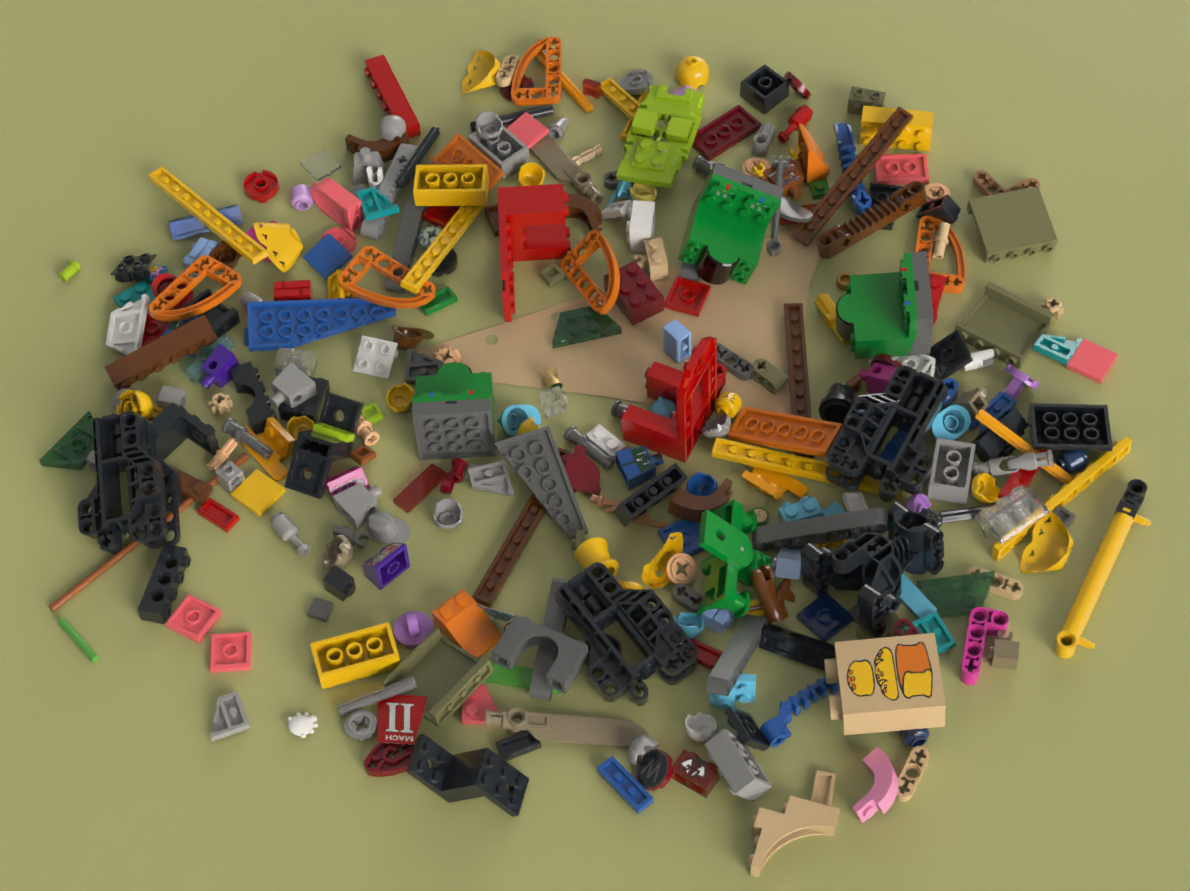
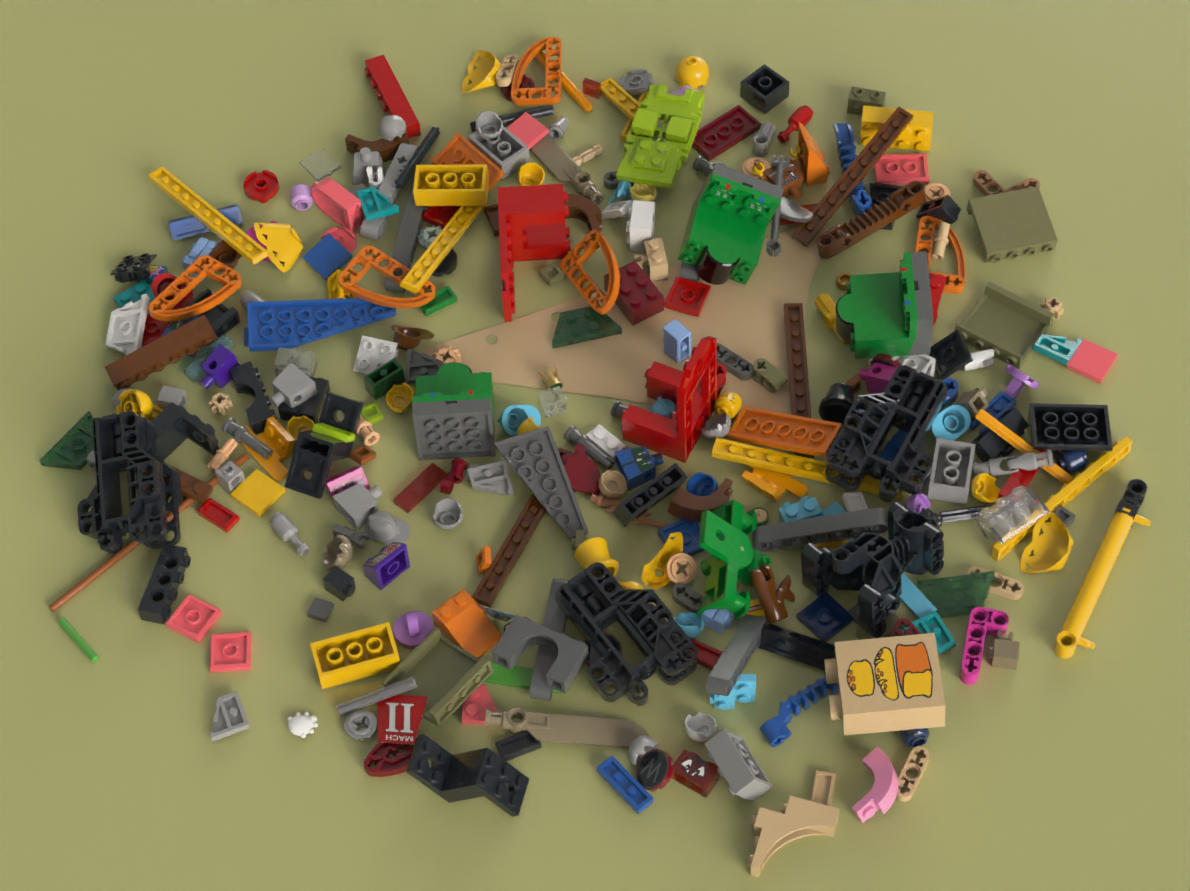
(69, 270): lime pin -> none
(293, 290): red brick -> none
(383, 378): none -> dark green brick
(483, 559): none -> orange tile
(612, 484): none -> tan hair
(746, 728): black plate -> none
(788, 563): sand blue brick -> none
(797, 86): dark red tile -> none
(819, 188): green plate -> none

